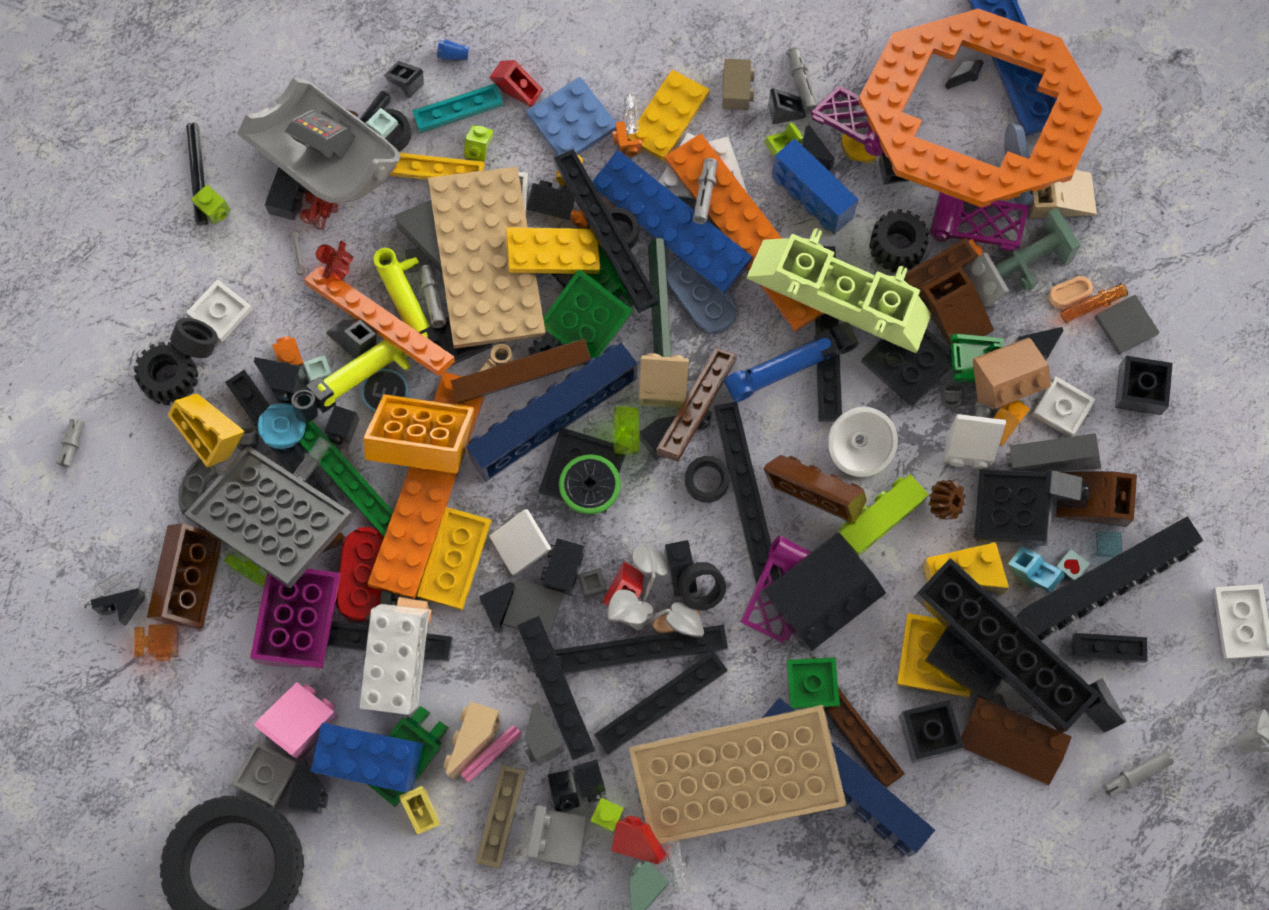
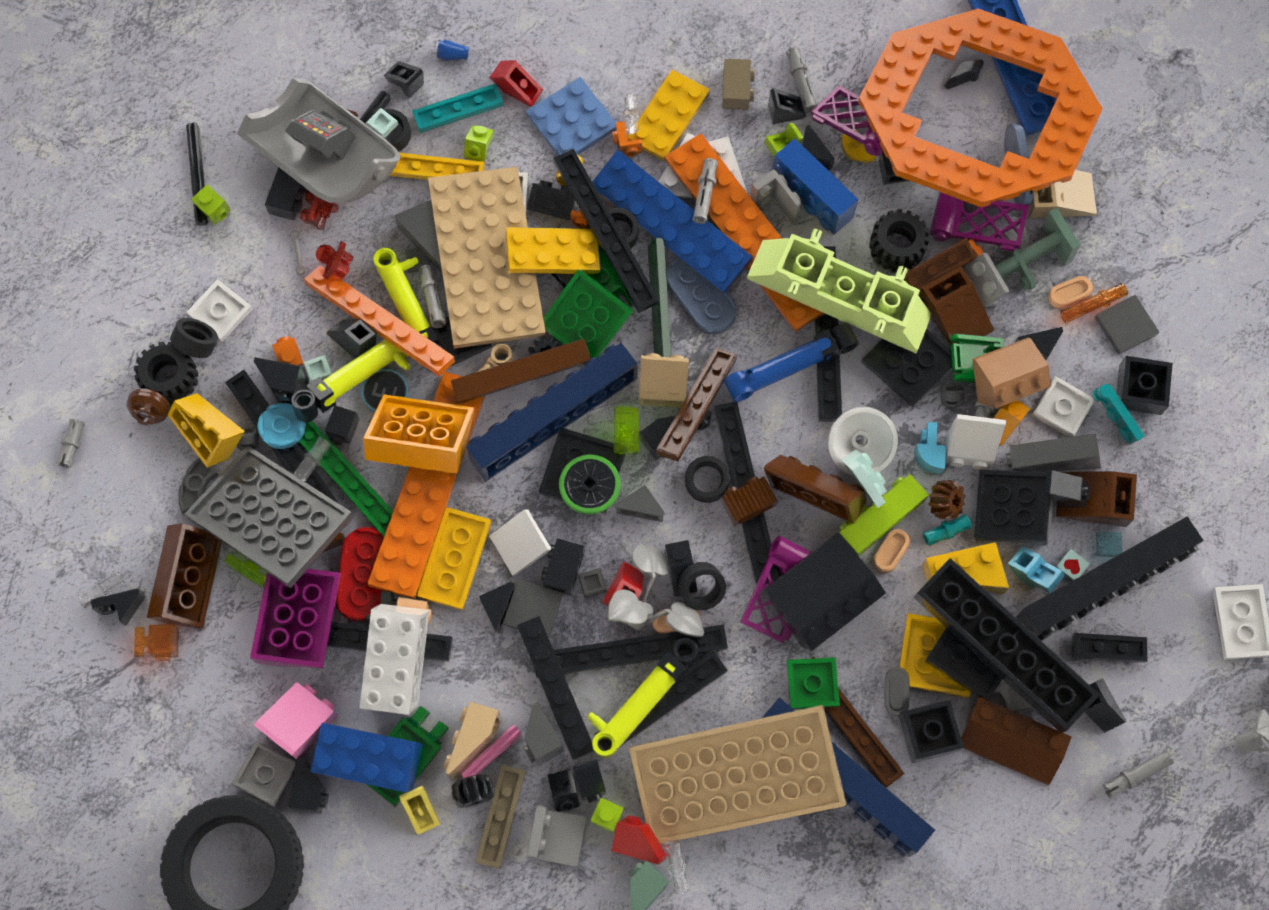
(150, 403): none -> reddish brown piece
(472, 790): none -> black gear
(641, 505): none -> dark grey slope
(643, 700): none -> neon yellow piece
(748, 500): none -> reddish brown brick
(776, 187): none -> light grey bracket
(860, 470): none -> light aqua plate
(891, 551): none -> light nougat tile
(897, 690): none -> dark grey tile
(930, 455): none -> medium azure brick
(947, 530): none -> teal pin
(1118, 413): none -> teal plate

